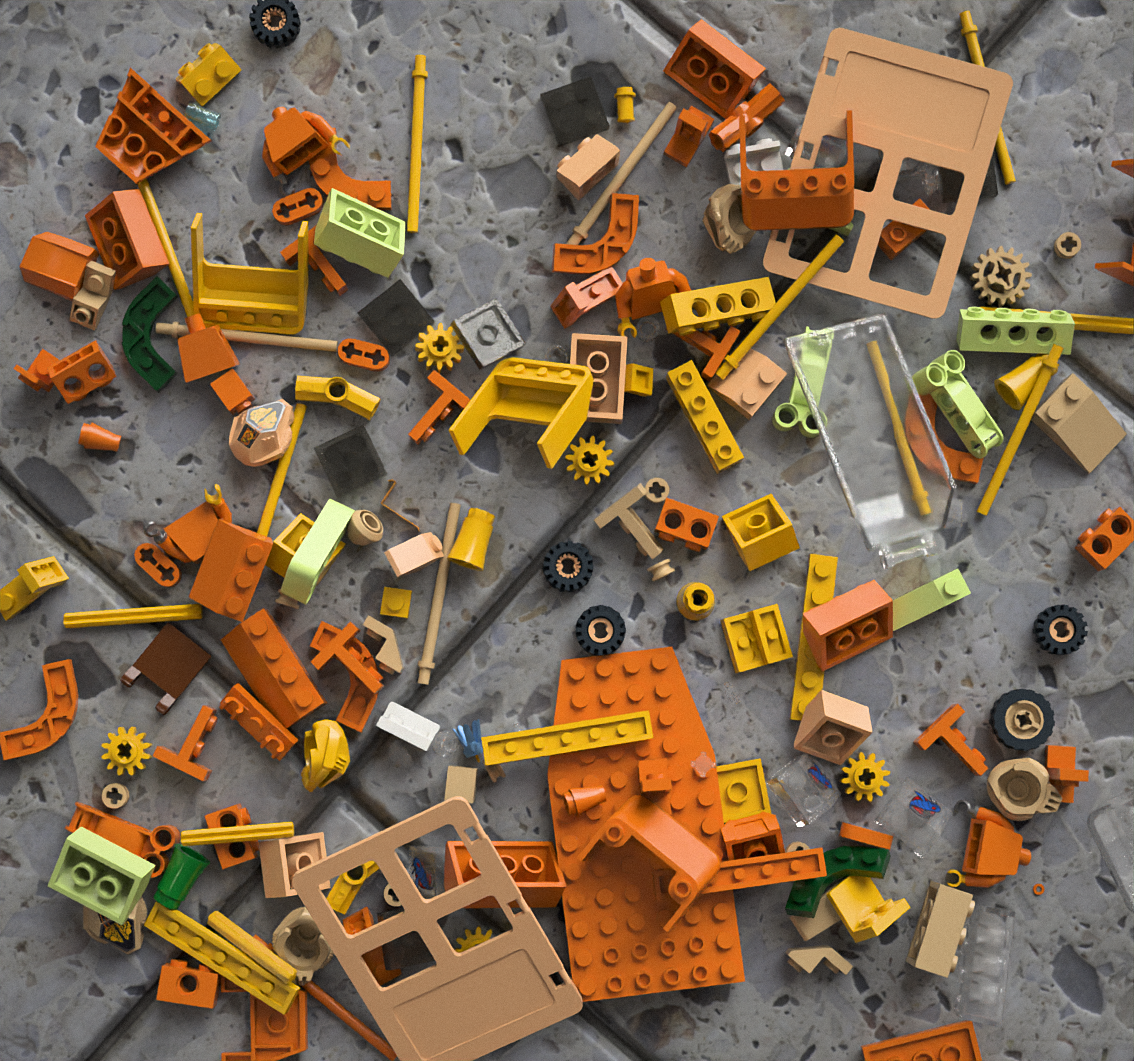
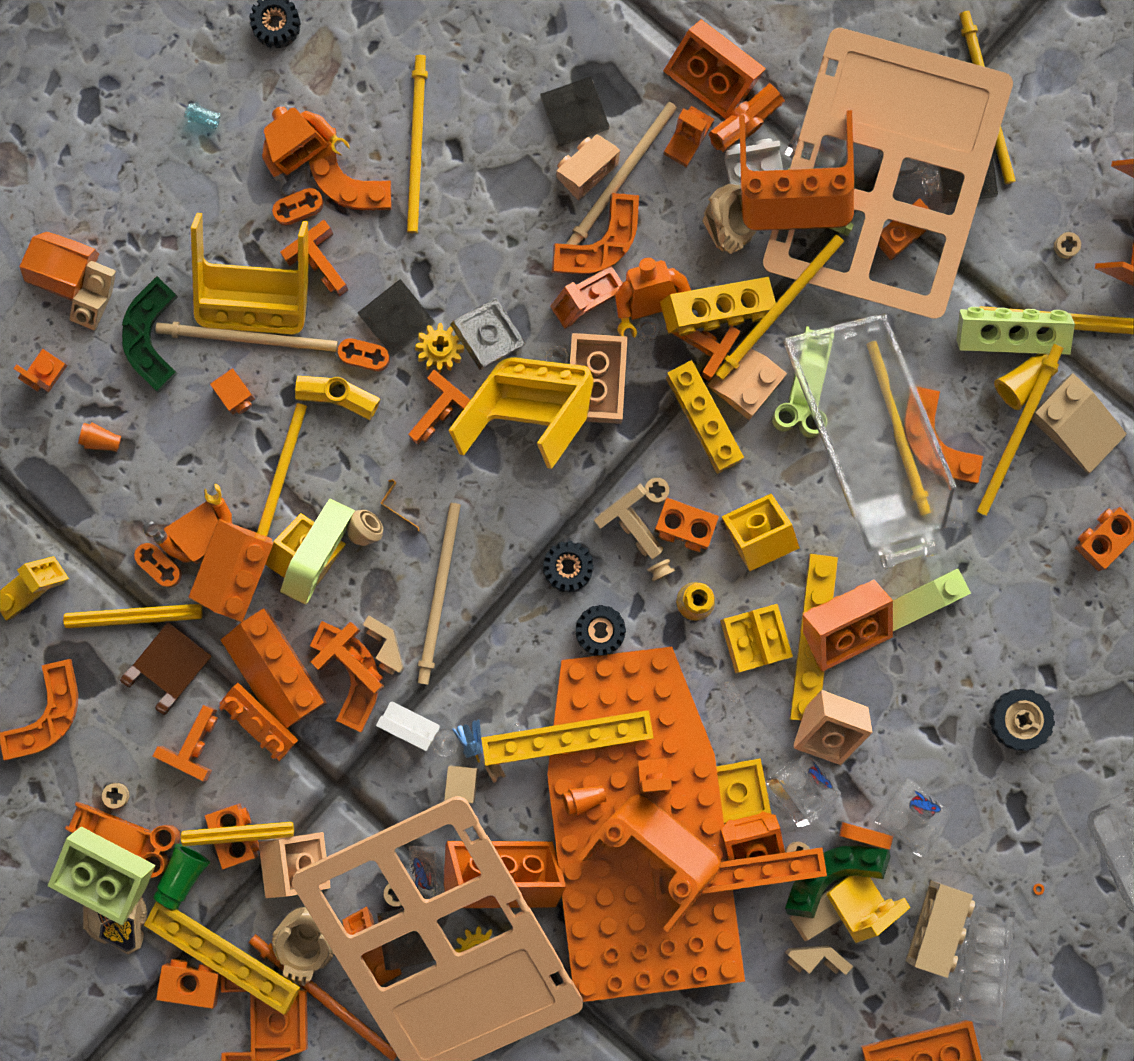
(77, 366): orange brick -> none
(115, 751): yellow gear -> none
(127, 237): orange slope -> none
(146, 131): orange wedge -> none
(174, 266): yellow bar -> none
(204, 350): orange torso -> none
(207, 73): yellow bracket -> none
(252, 947): yellow axle -> none
(262, 433): light nougat helmet -> none
(287, 601): tan bush -> none
(324, 754): yellow helmet -> none
(347, 888): yellow piece -> none
(350, 461): clear smoke plate -> none
(360, 233): yellowish green slope -> none
(396, 602): yellow plate -> none
(414, 554): light nougat slope -> none
(473, 540): yellow plant -> none
(585, 470): yellow gear -> none
(625, 104): yellow pin -> none
(638, 380): yellow plate -> none
(703, 764): clear piece -> none
(873, 783): yellow gear -> none
(953, 739): orange bracket -> none
(959, 402): yellowish green piece -> none
(991, 849): orange torso -> none
(1005, 286): tan gear -> none
(1022, 789): tan helmet -> none
(1047, 634): black bush -> none
(1062, 771): orange bracket -> none

